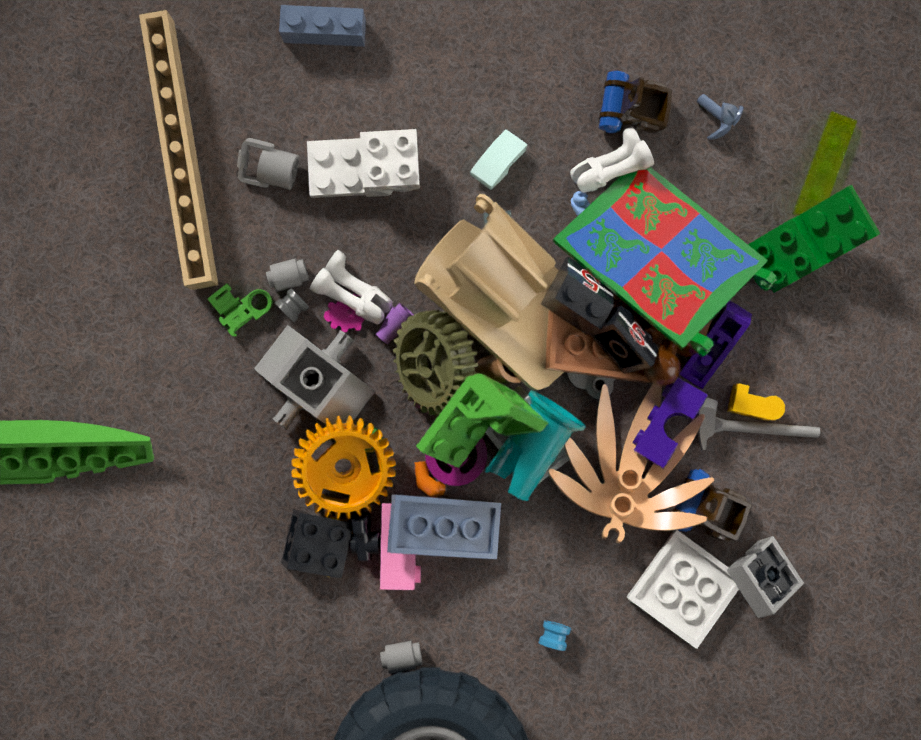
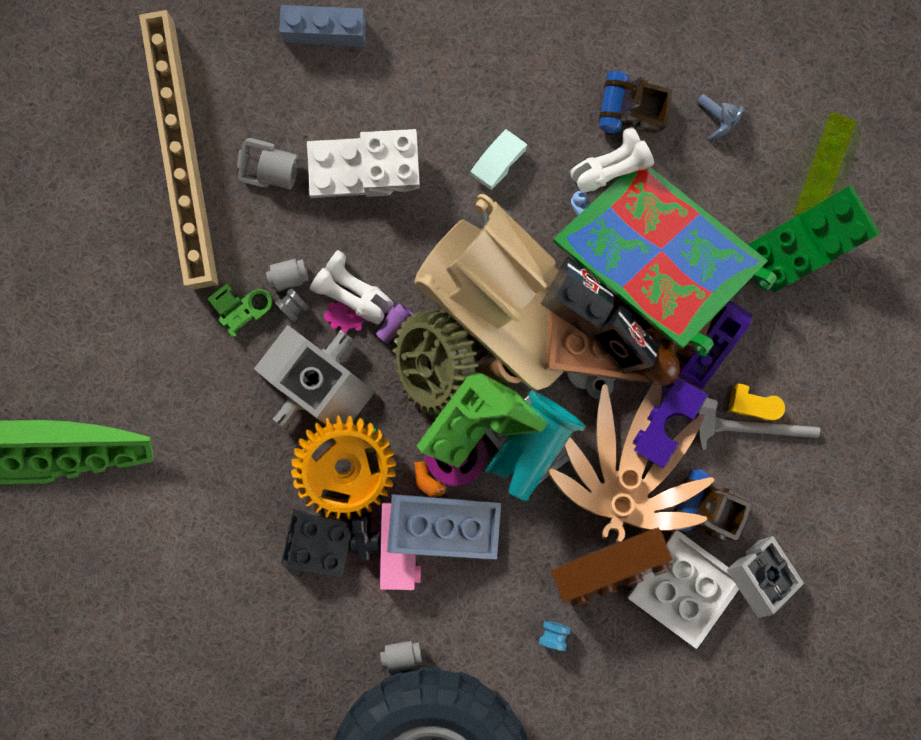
(611, 567): none -> reddish brown brick

